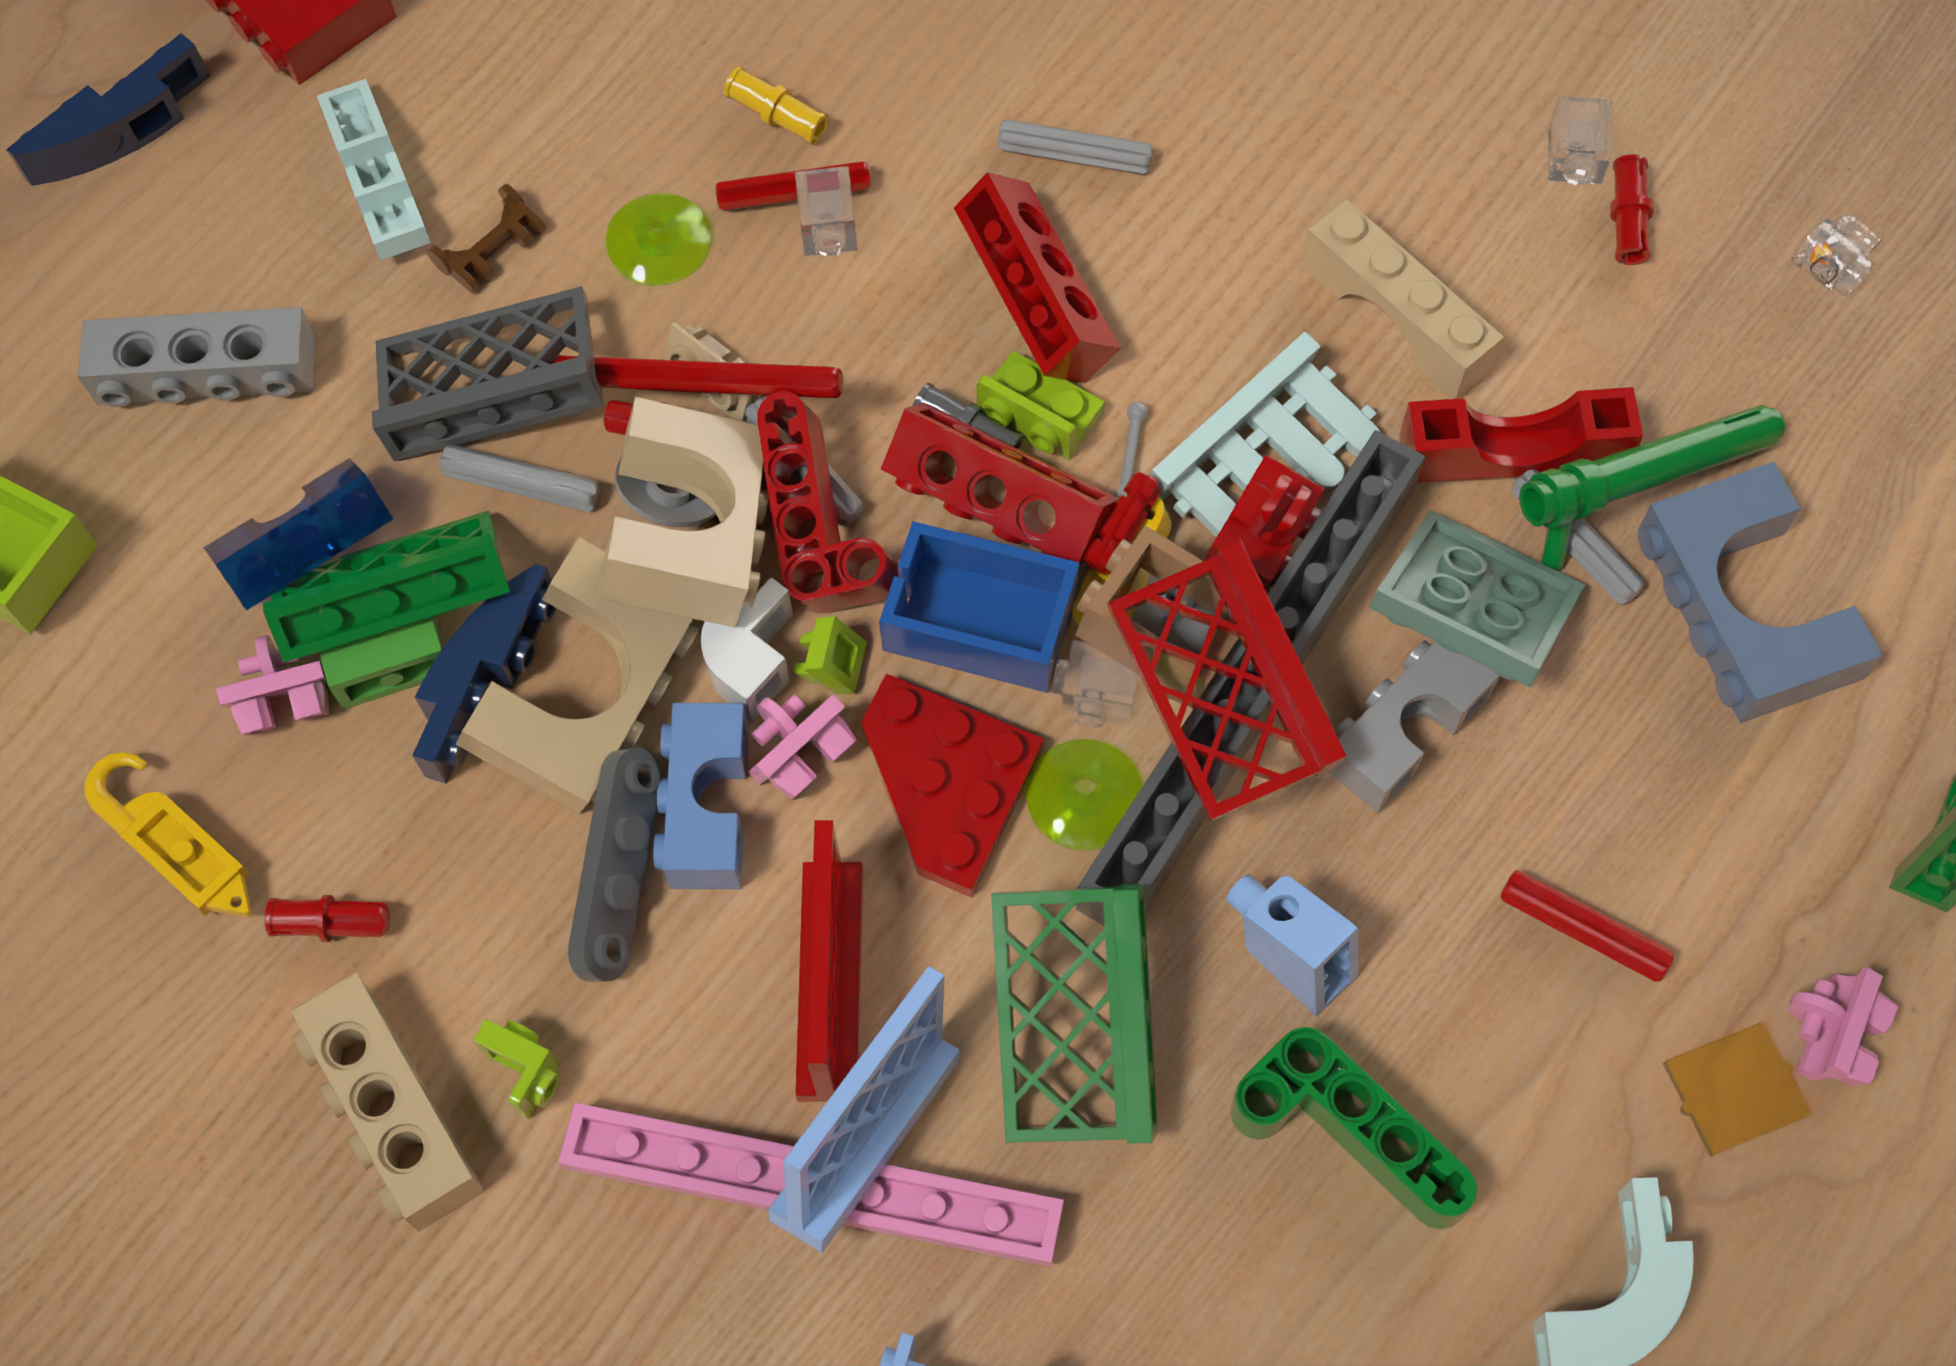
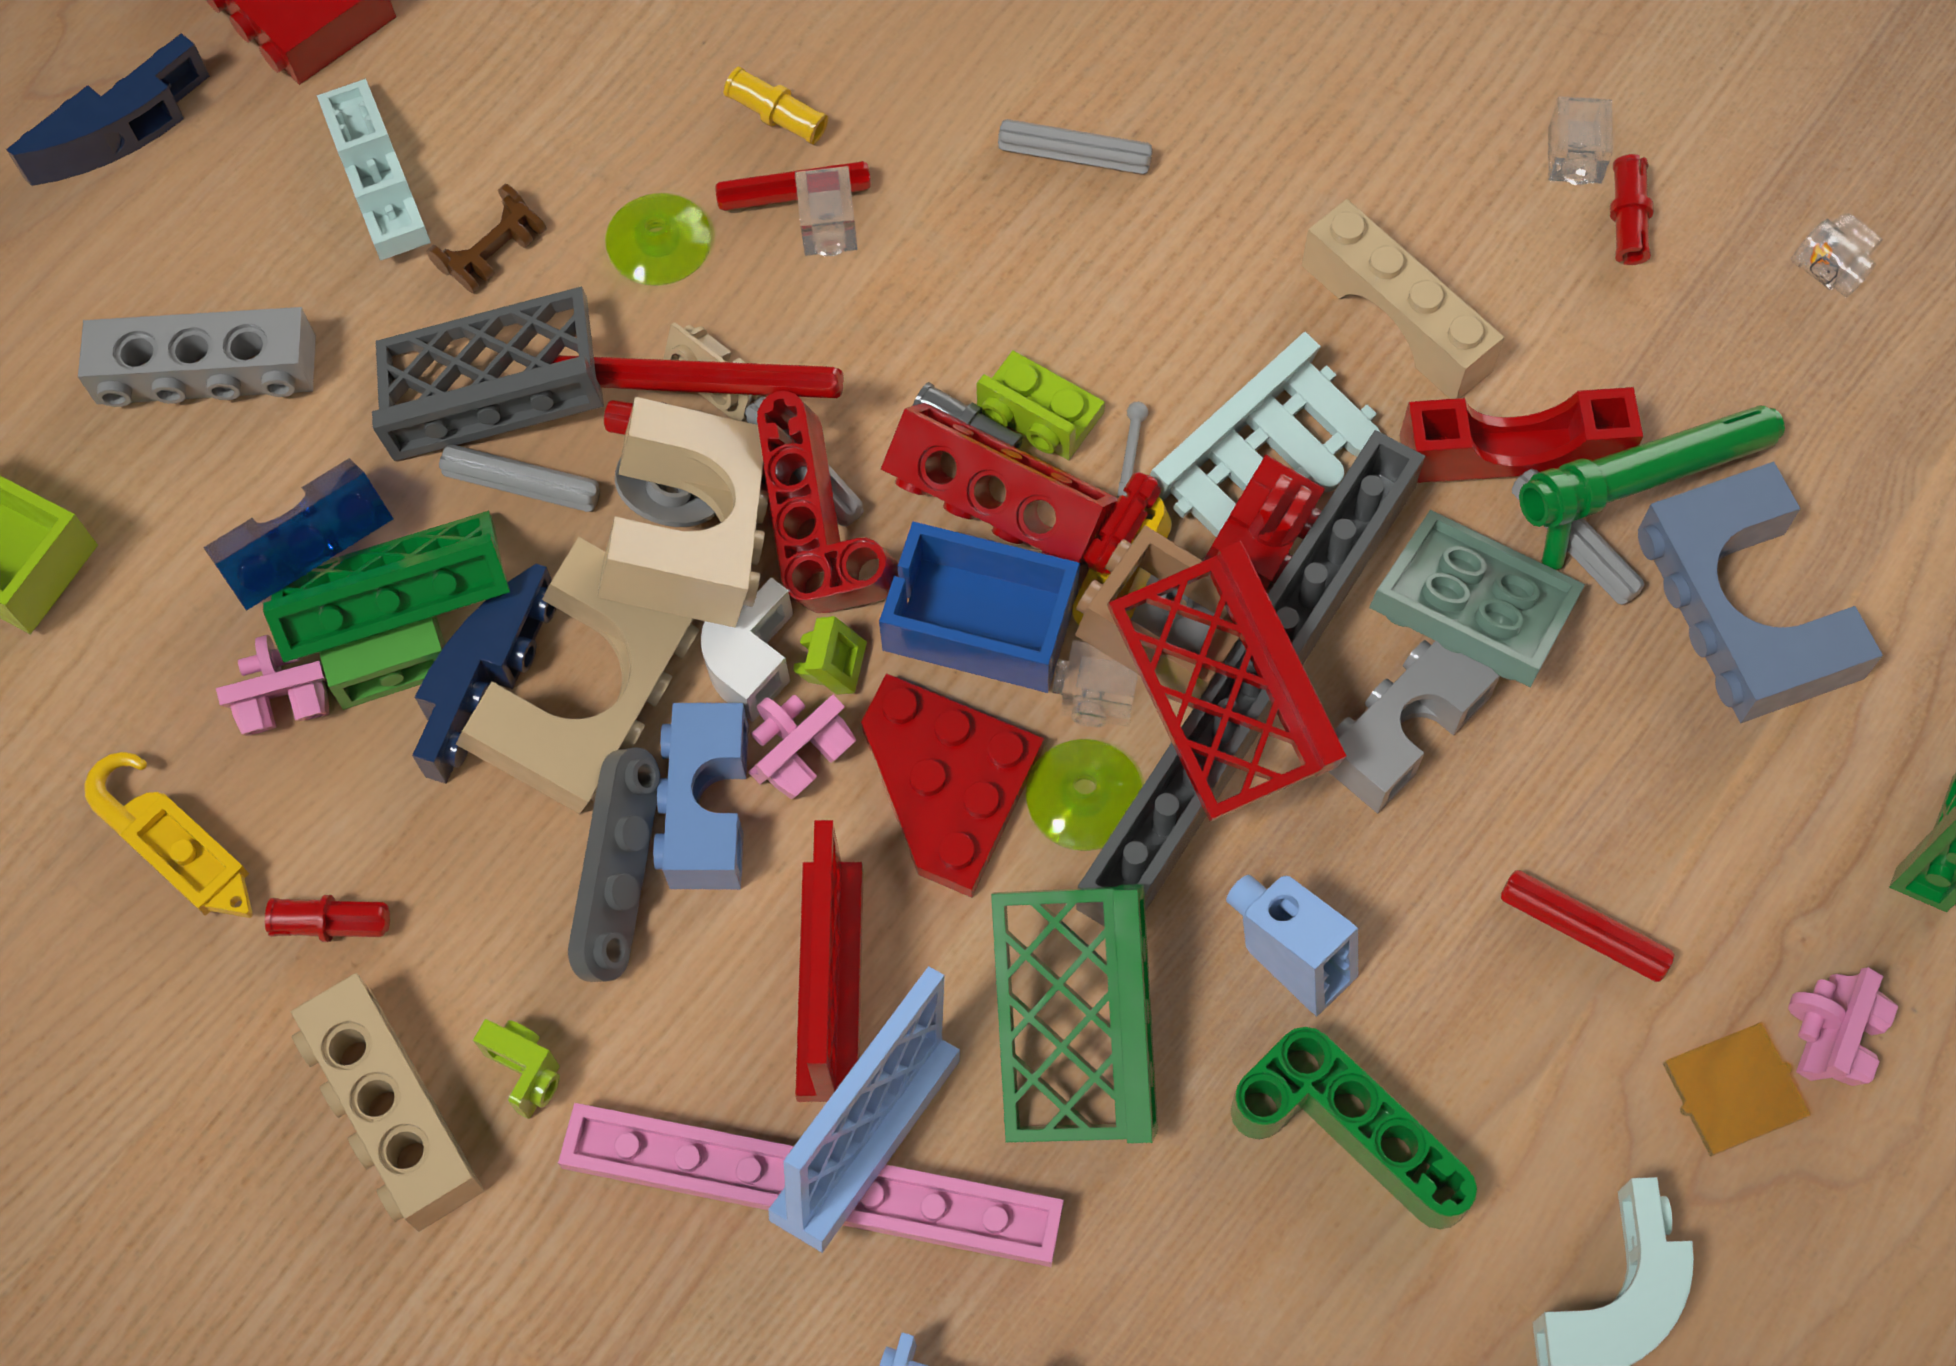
(1036, 278): red brick -> none

